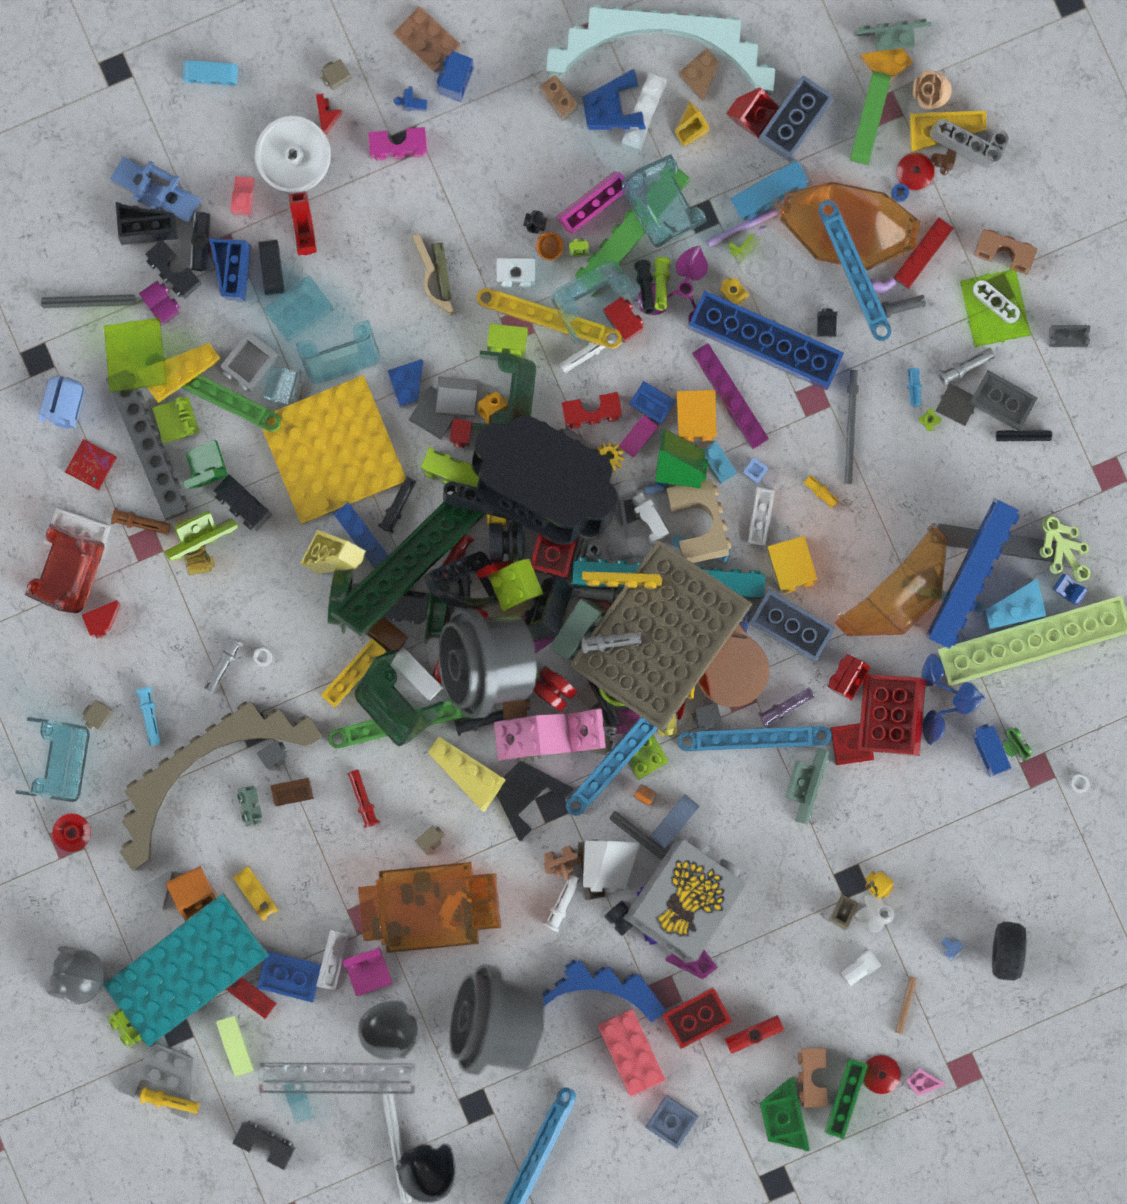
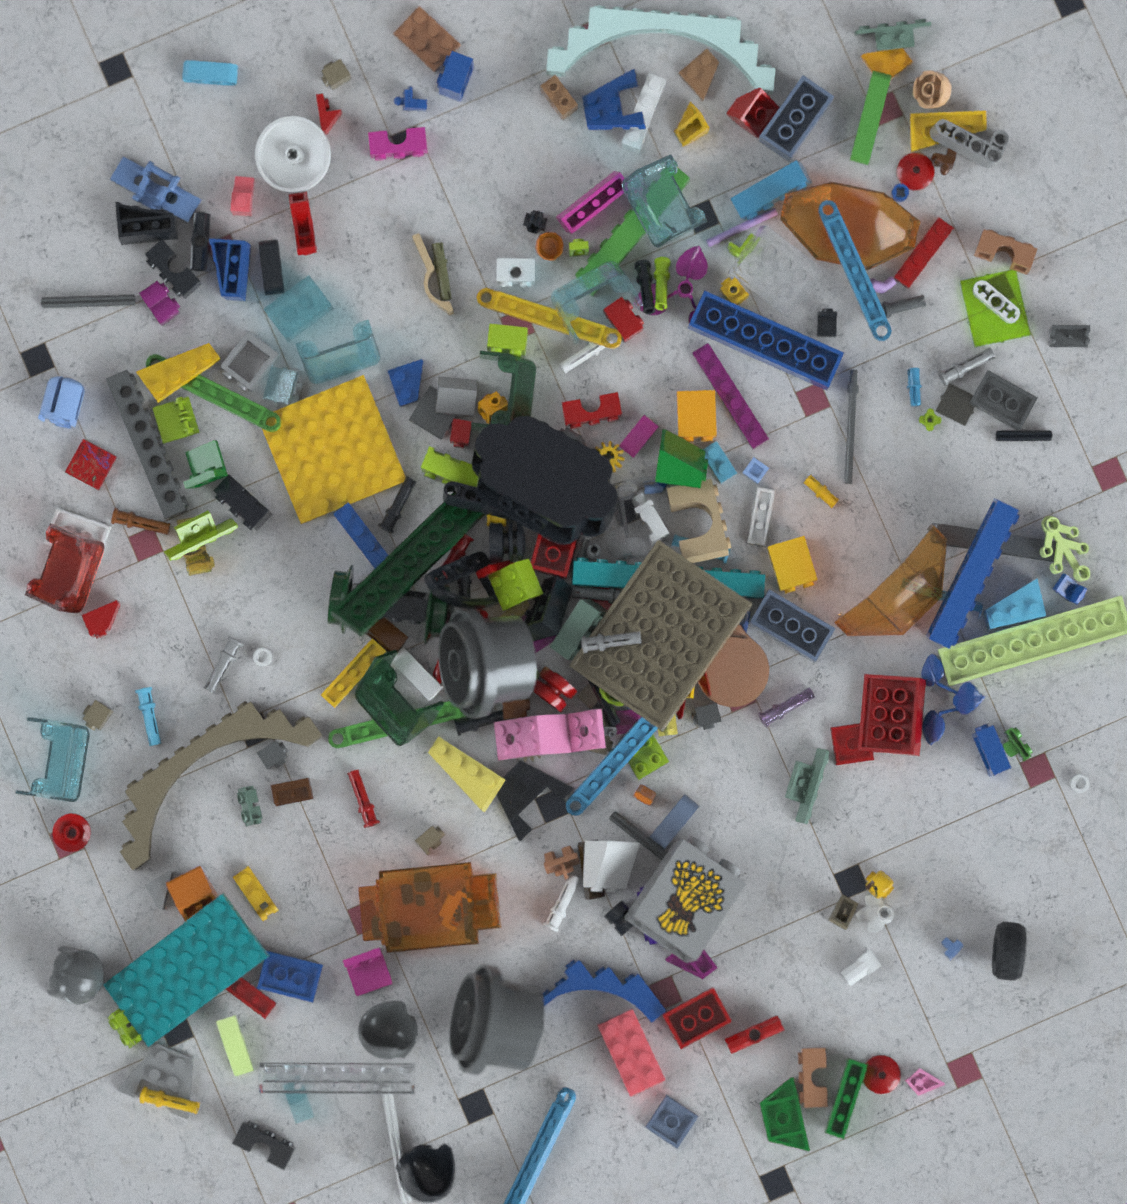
(134, 354): clear neon green piece -> none
(331, 553): light yellow wedge -> none
(332, 960): white tile -> none
(628, 579): yellow plate -> none
(652, 402): blue plate -> none
(754, 738): dark azure plate -> none
(848, 676): red brick -> none
(905, 1005): medium nougat bar -> none

